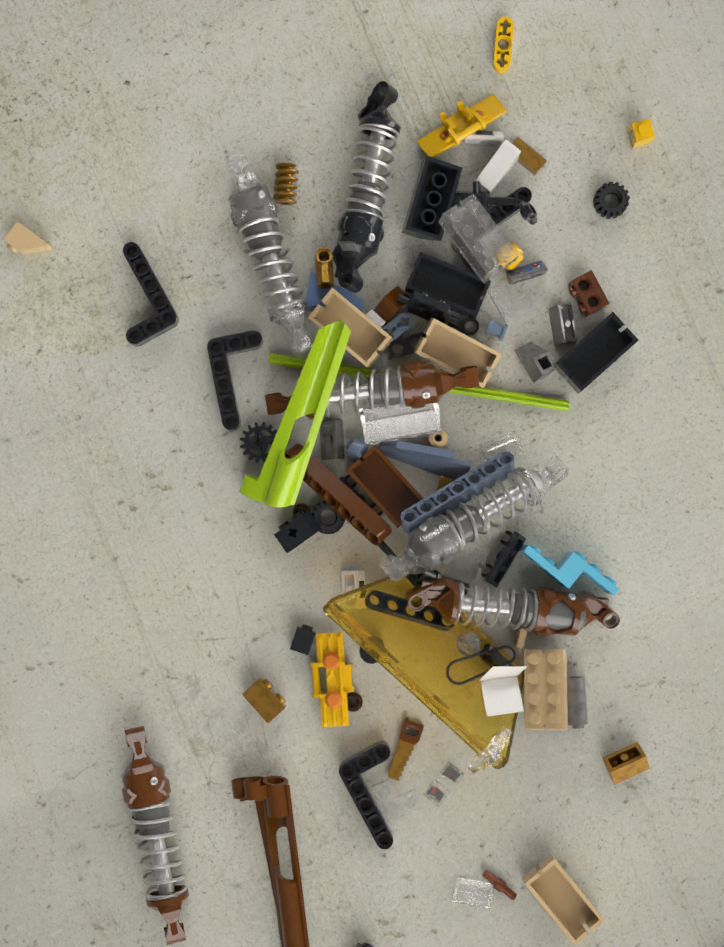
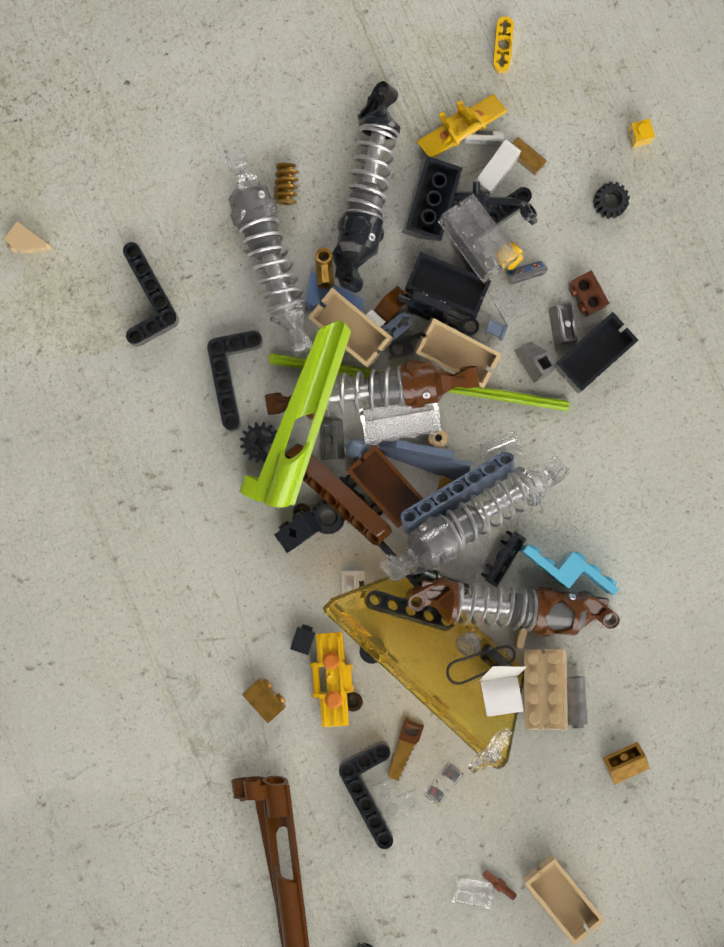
(148, 797): piece -> none

